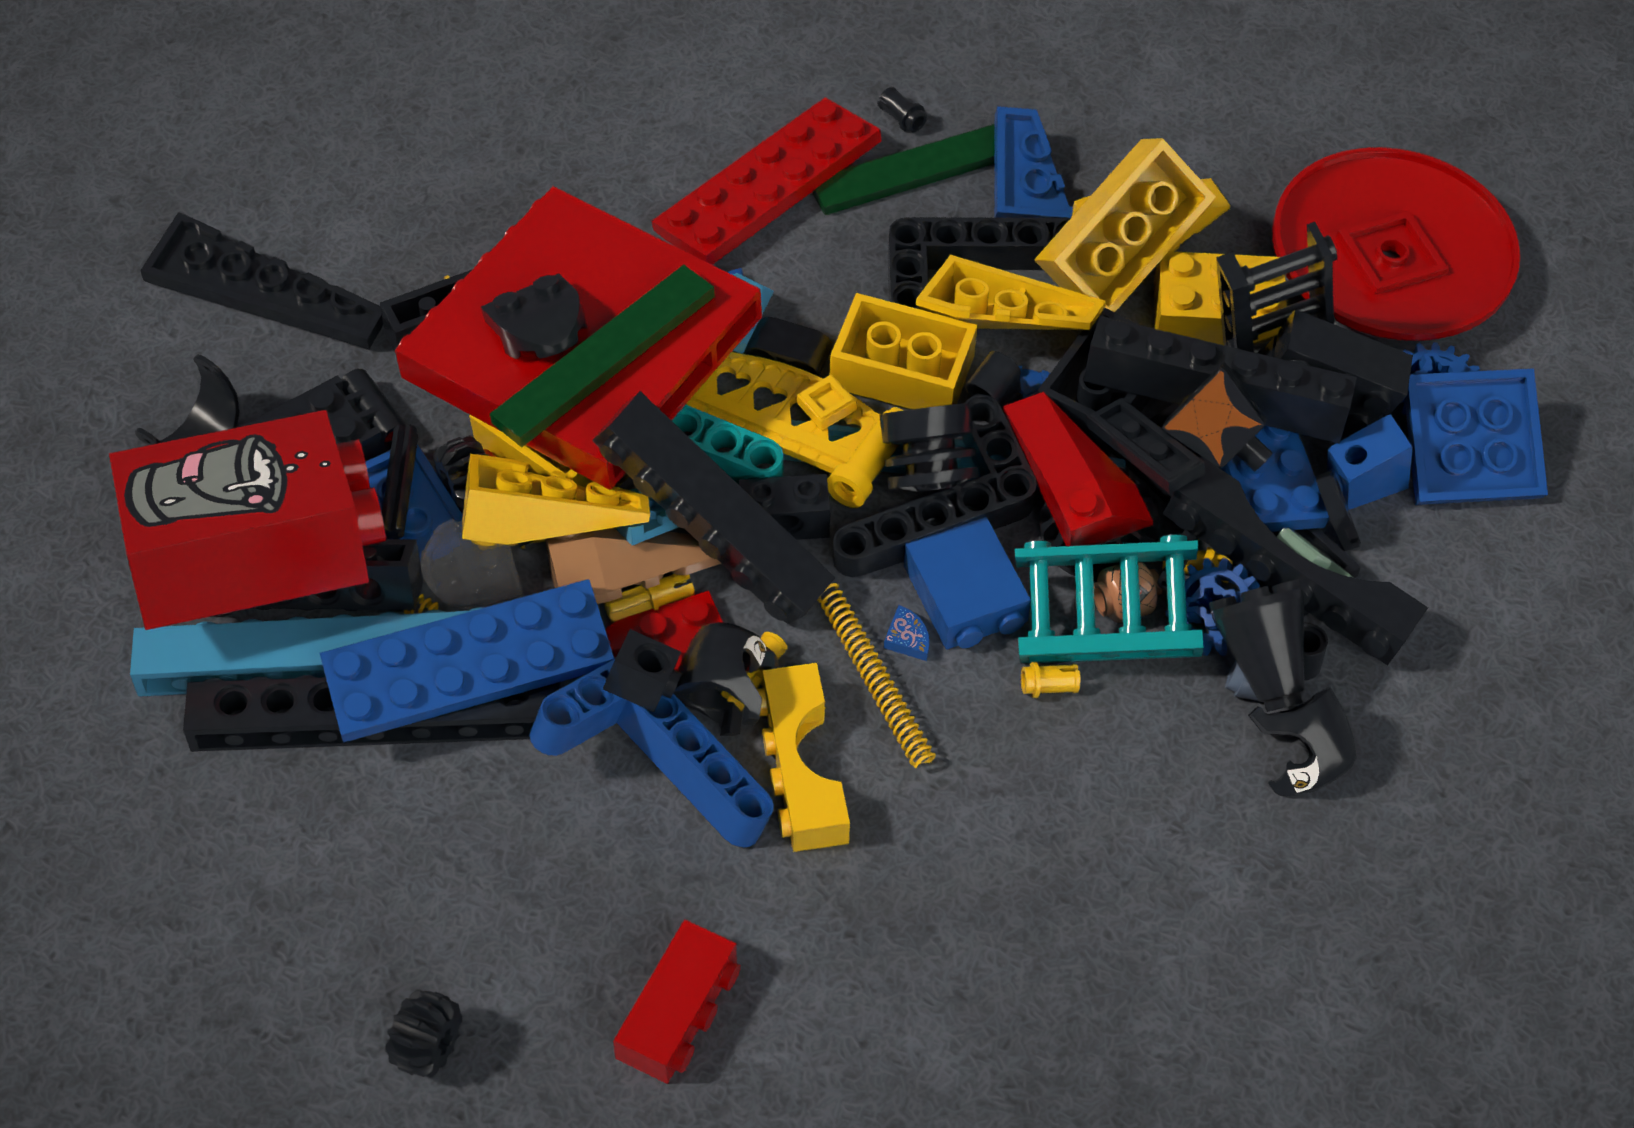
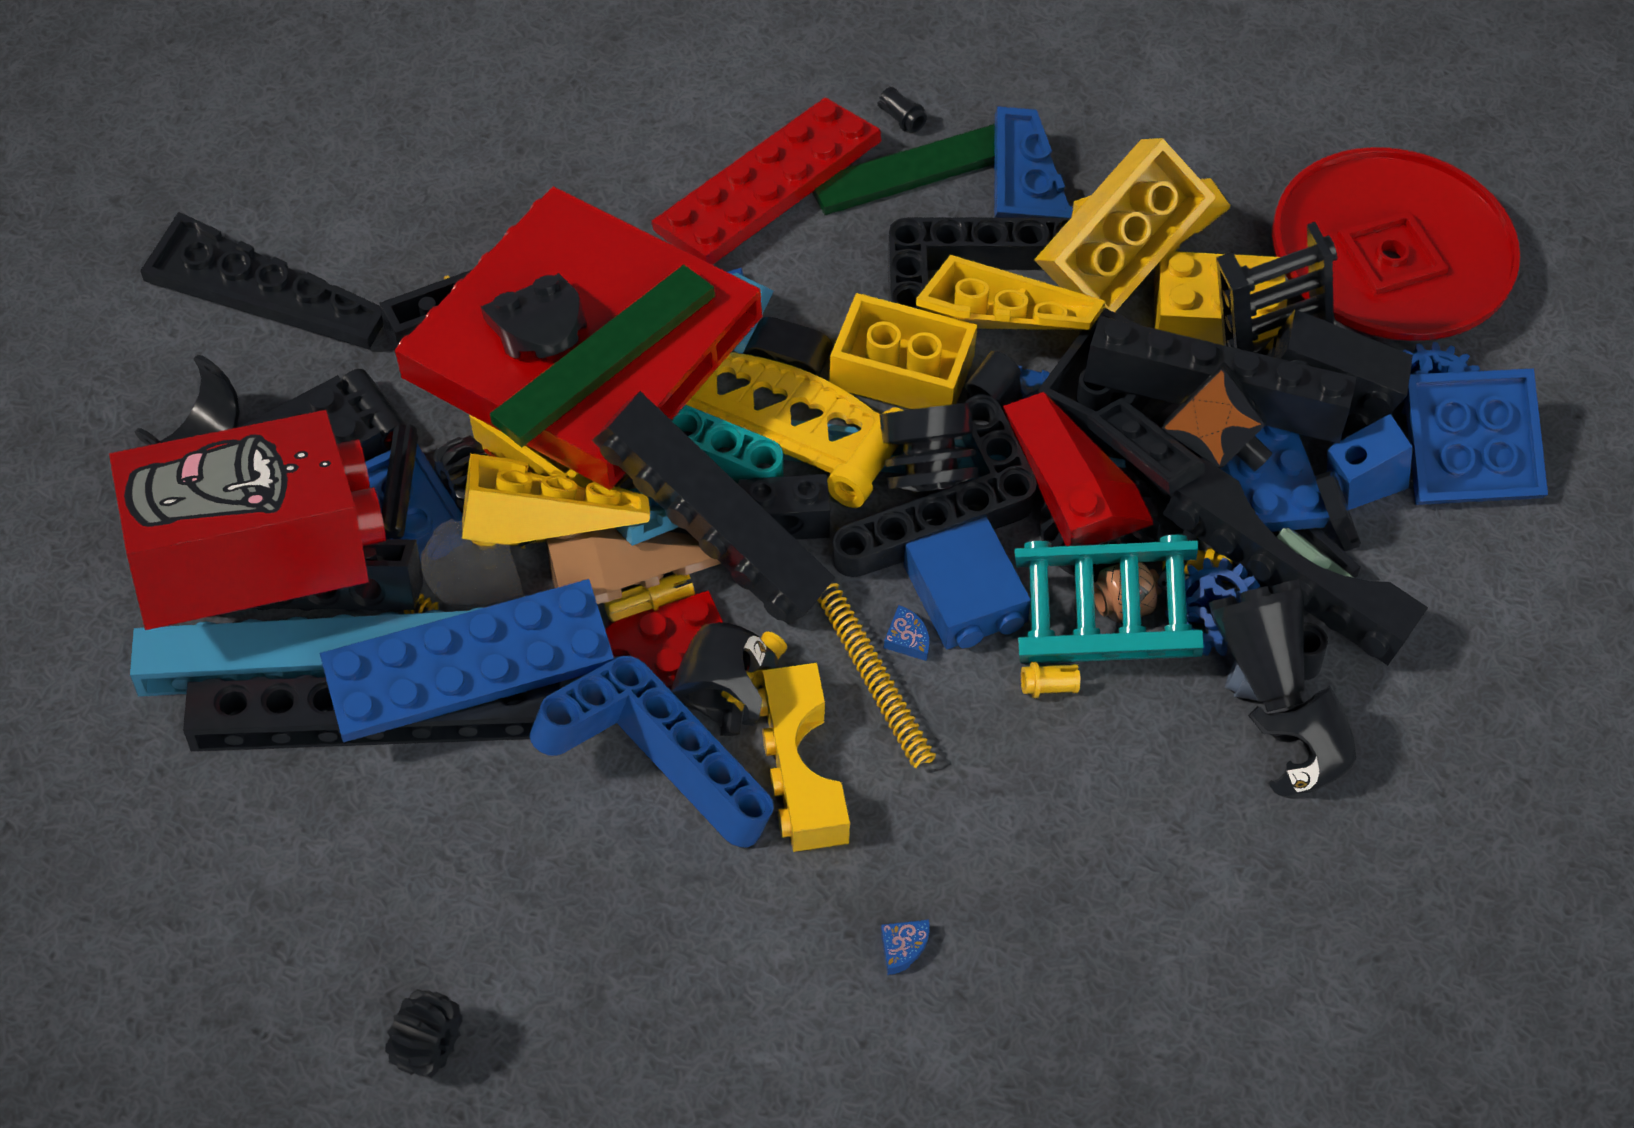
(643, 671): black brick -> none
(677, 1002): red brick -> none
(826, 402): yellow tile -> none
(903, 944): none -> blue tile

